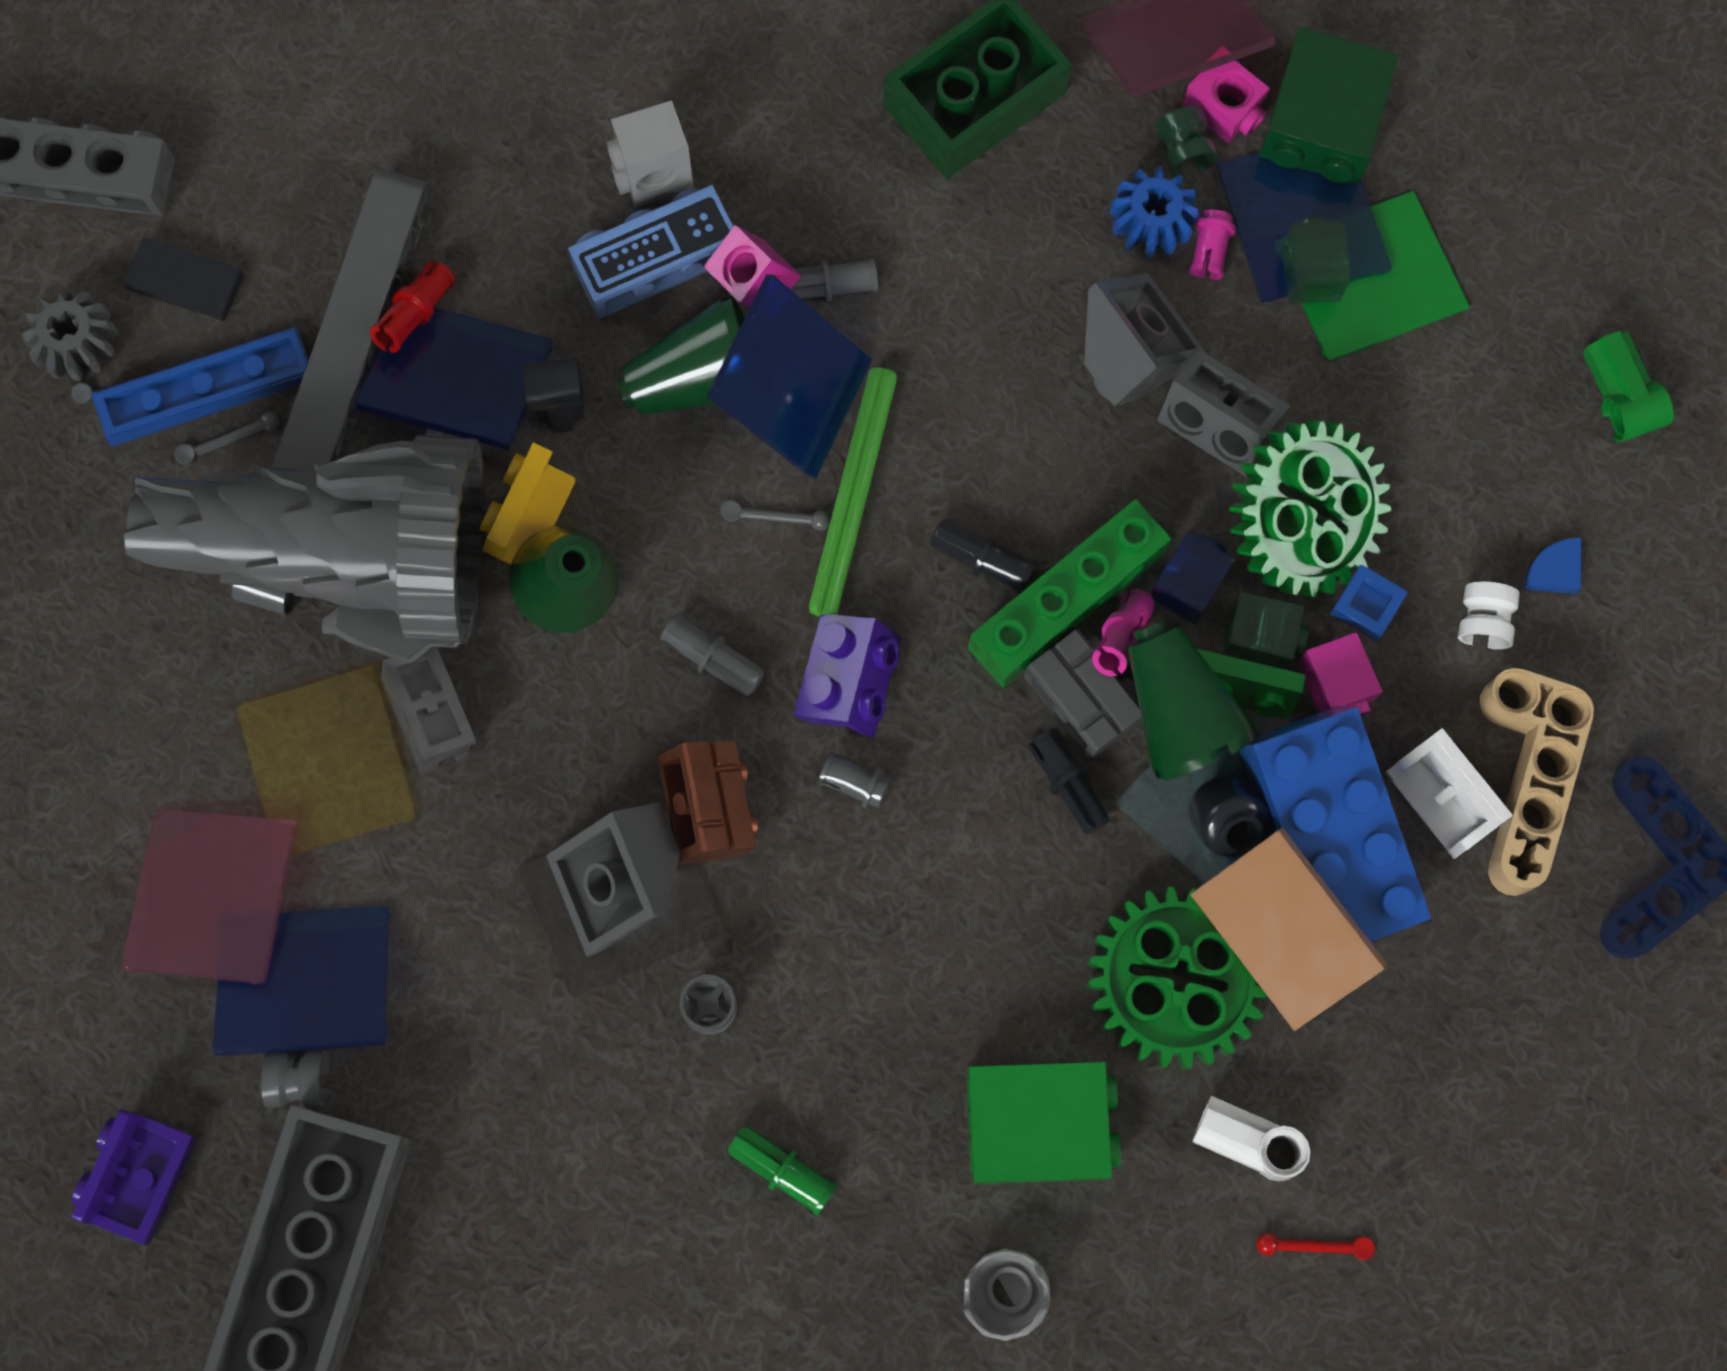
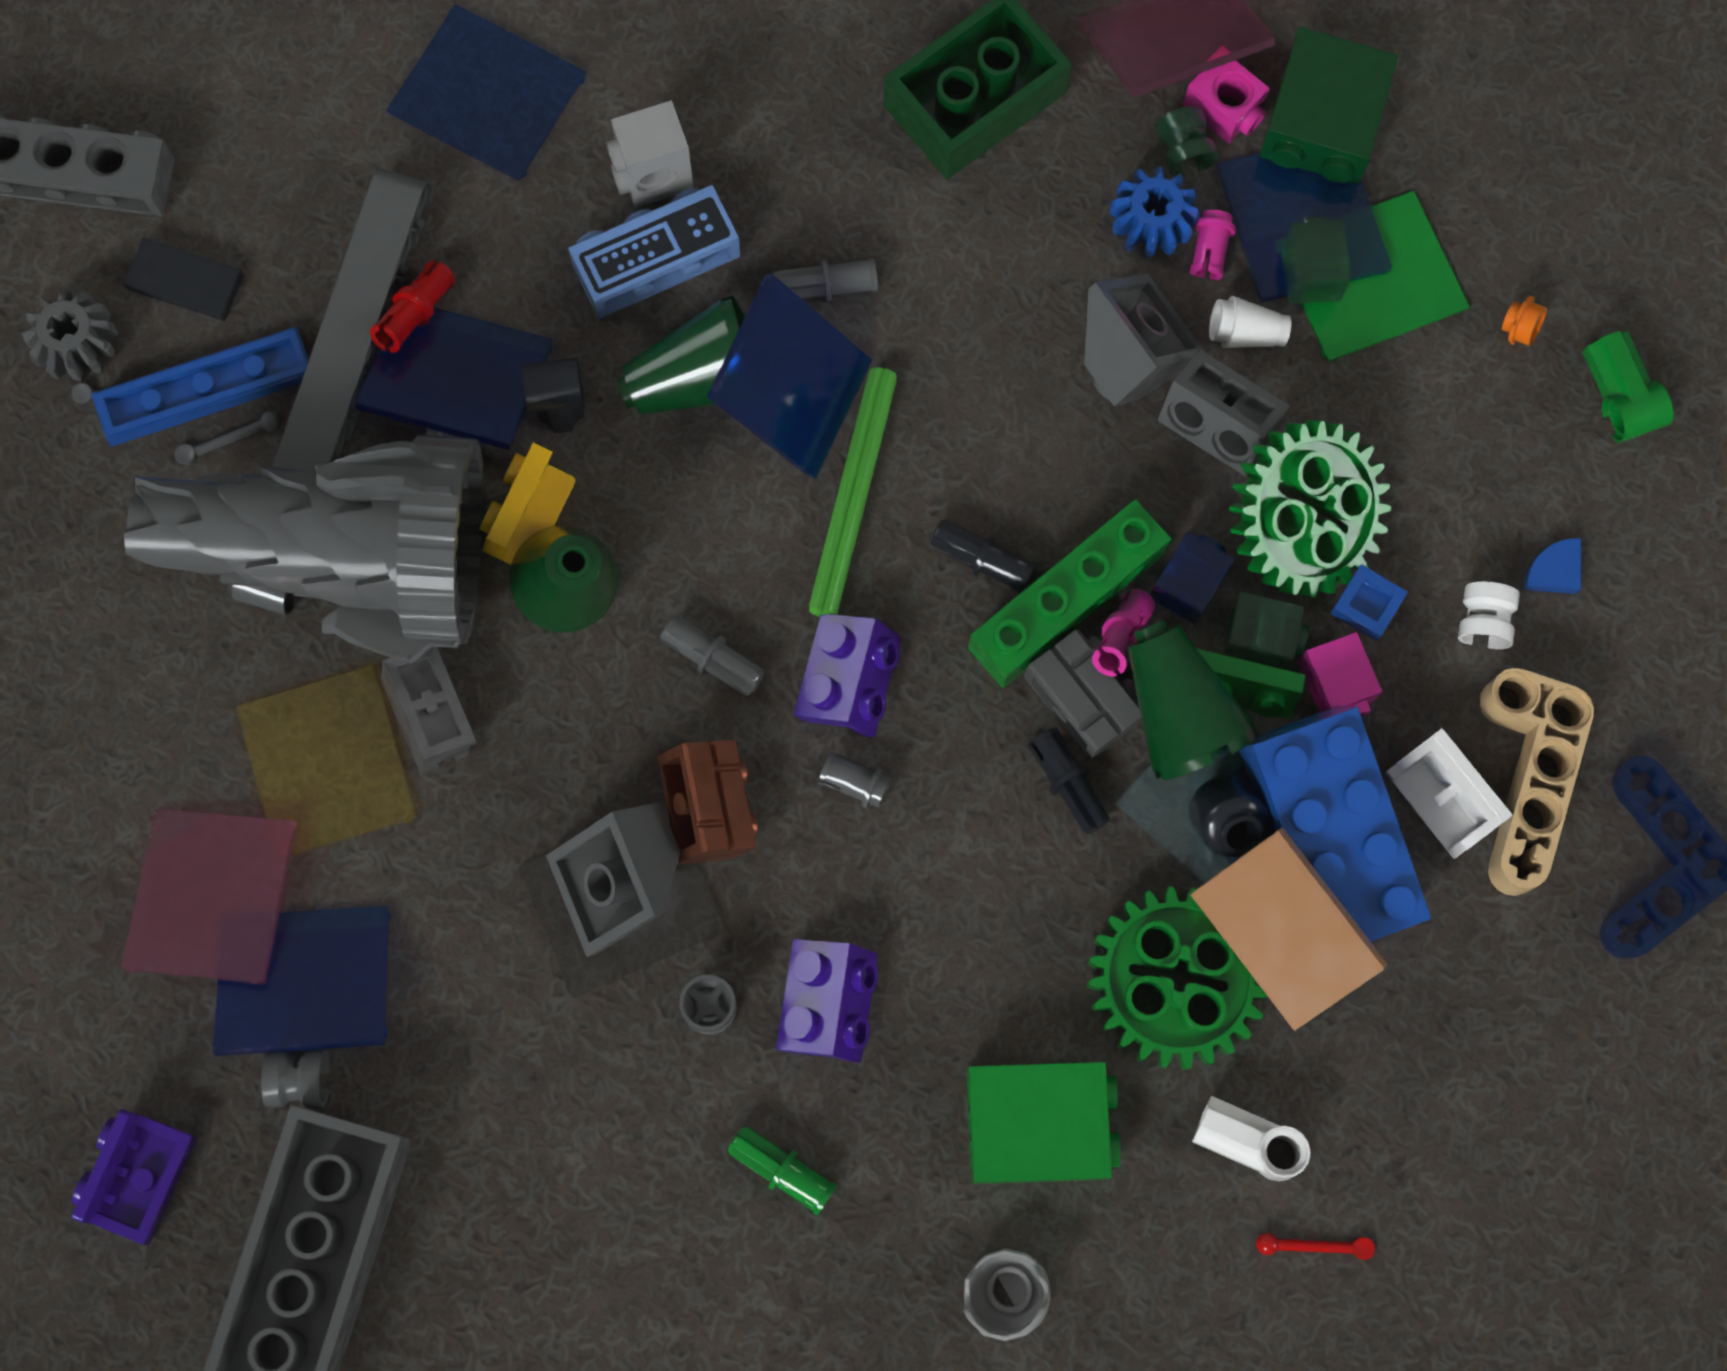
(486, 92): none -> clear blue piece
(732, 511): dark grey hinge -> none
(743, 263): dark pink brick -> none
(827, 1000): none -> dark purple bracket
(1245, 324): none -> white cone
(1524, 321): none -> orange plate

